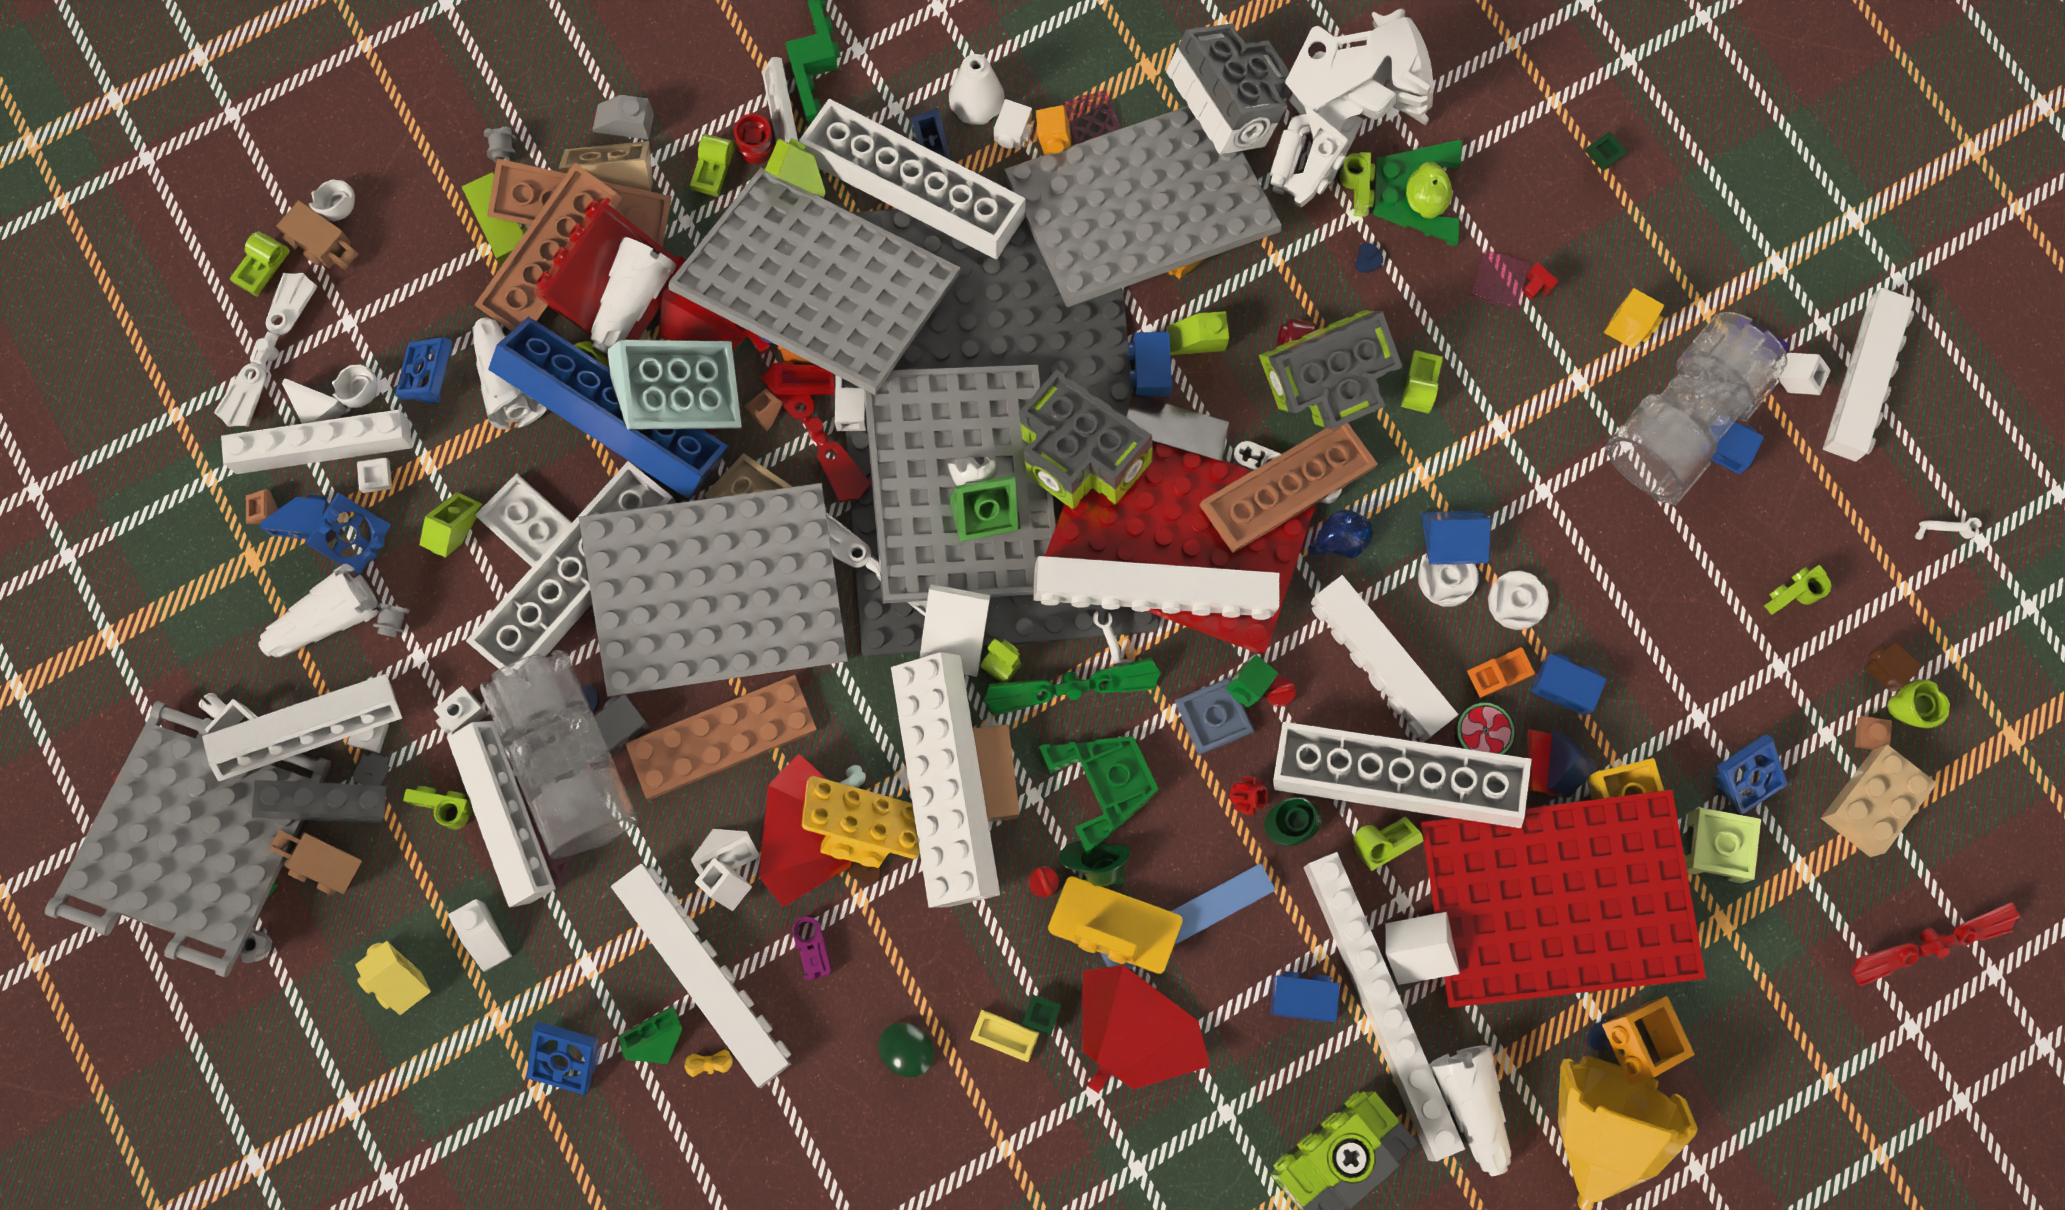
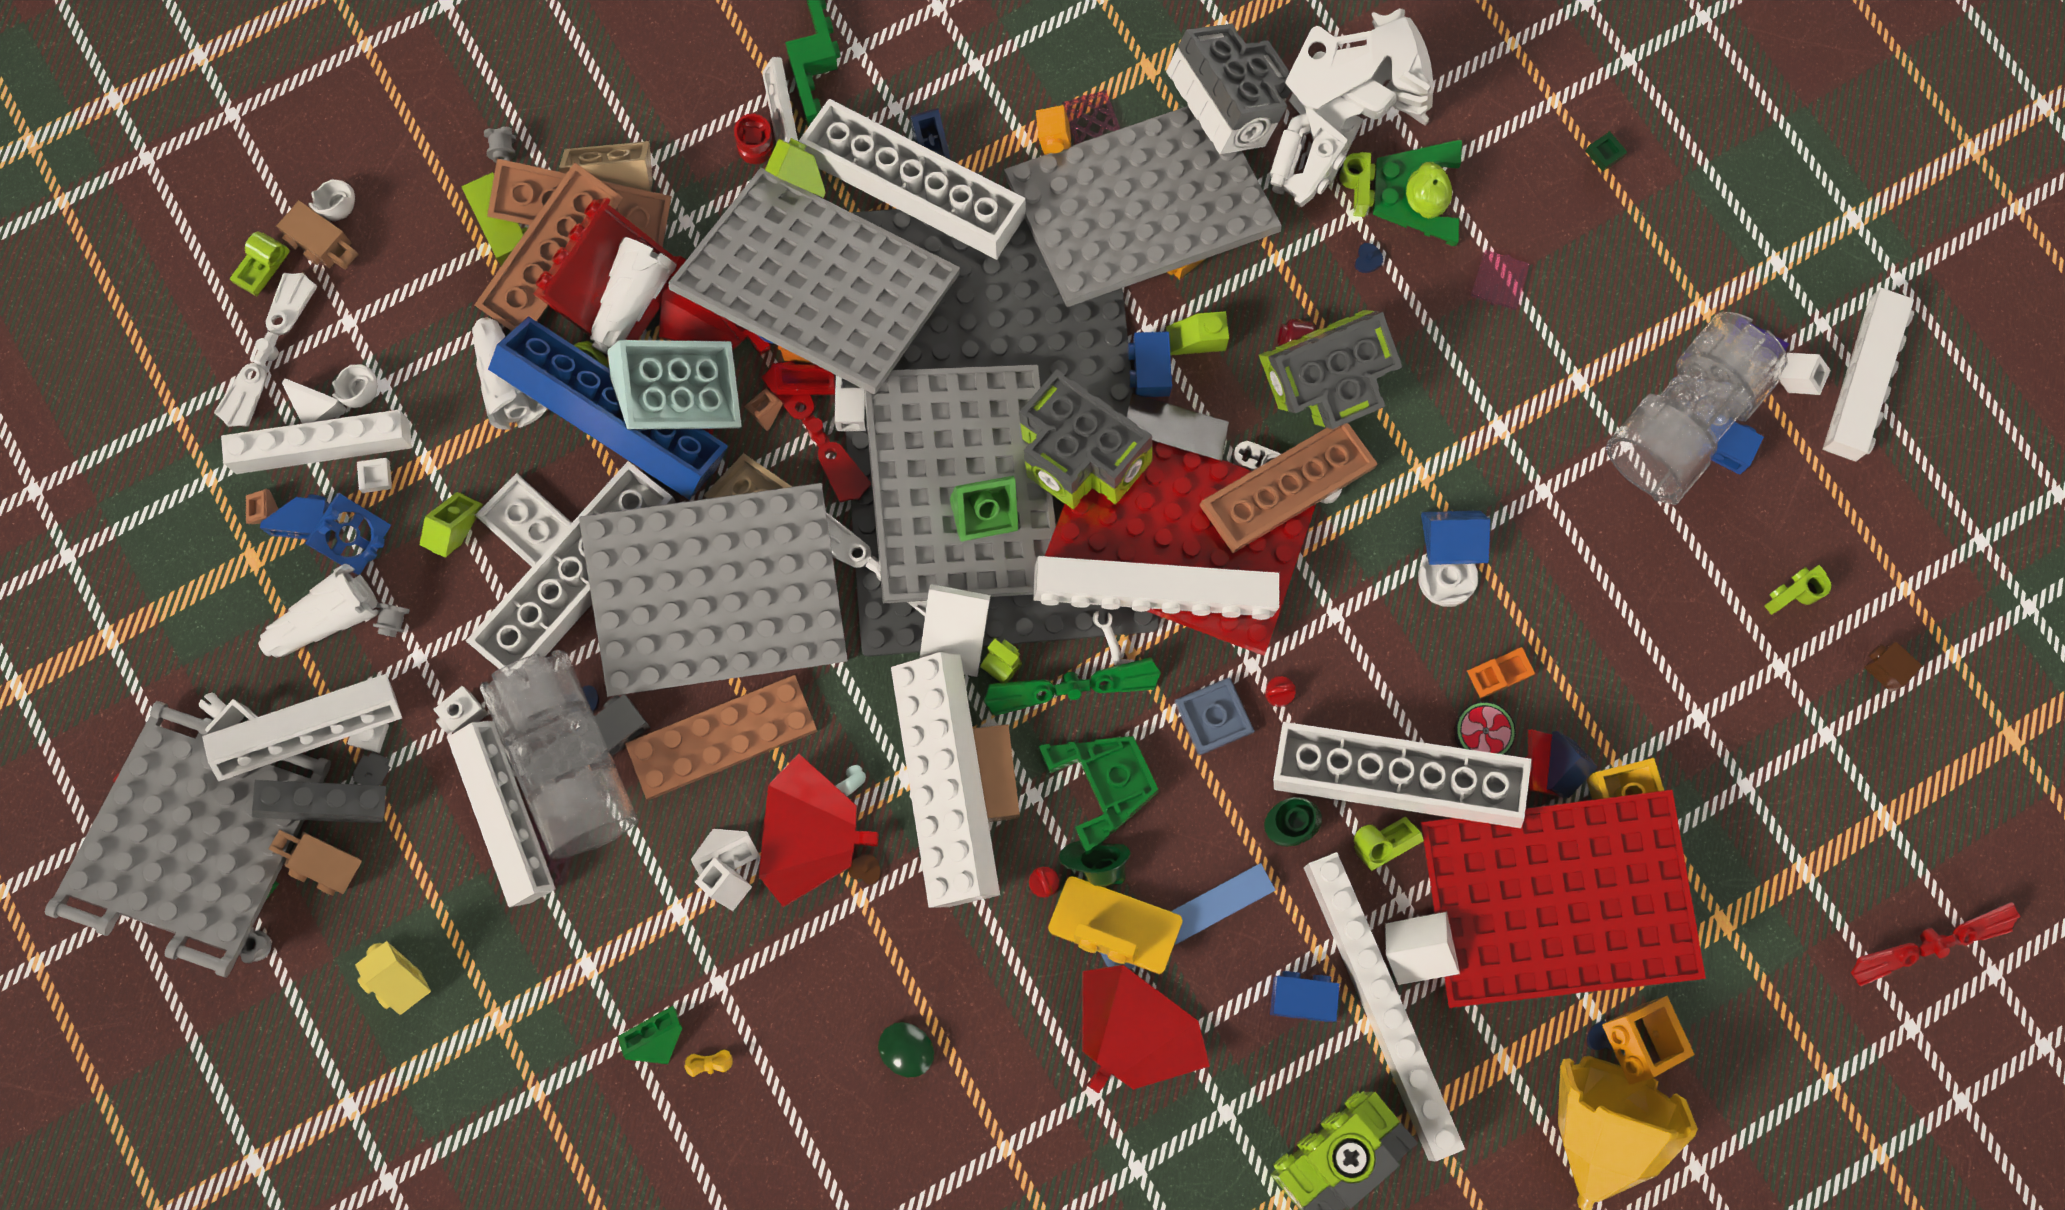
(415, 355): blue piece -> none
(427, 798): lime plate -> none
(480, 934): white slope -> none
(540, 1072): blue piece -> none
(624, 117): light grey slope -> none
(701, 975): white brick -> none
(712, 165): lime plate -> none
(813, 952): magenta piece -> none
(859, 822): yellow bracket -> none
(969, 471): white hair -> none
(976, 91): white cone -> none
(1004, 1036): light yellow tile -> none
(1013, 125): white brick -> none
(1041, 1014): dark green plate -> none
(1248, 795): red gear -> none
(1251, 681): green brick -> none
(1343, 534): clear blue hair -> none
(1383, 658): white brick -> none
(1422, 382): lime plate -> none
(1472, 1090): white cone -> none
(1518, 600): white tile -> none
(1540, 280): red tile -> none
(1568, 684): blue brick -> none
(1635, 319): yellow brick -> none
(1723, 844): yellowish green panel -> none
(1763, 787): blue piece -> none
(1872, 732): nougat plate -> none
(1879, 801): tan brick -> none
(1920, 704): lime hair -> none
(1963, 528): white piece -> none

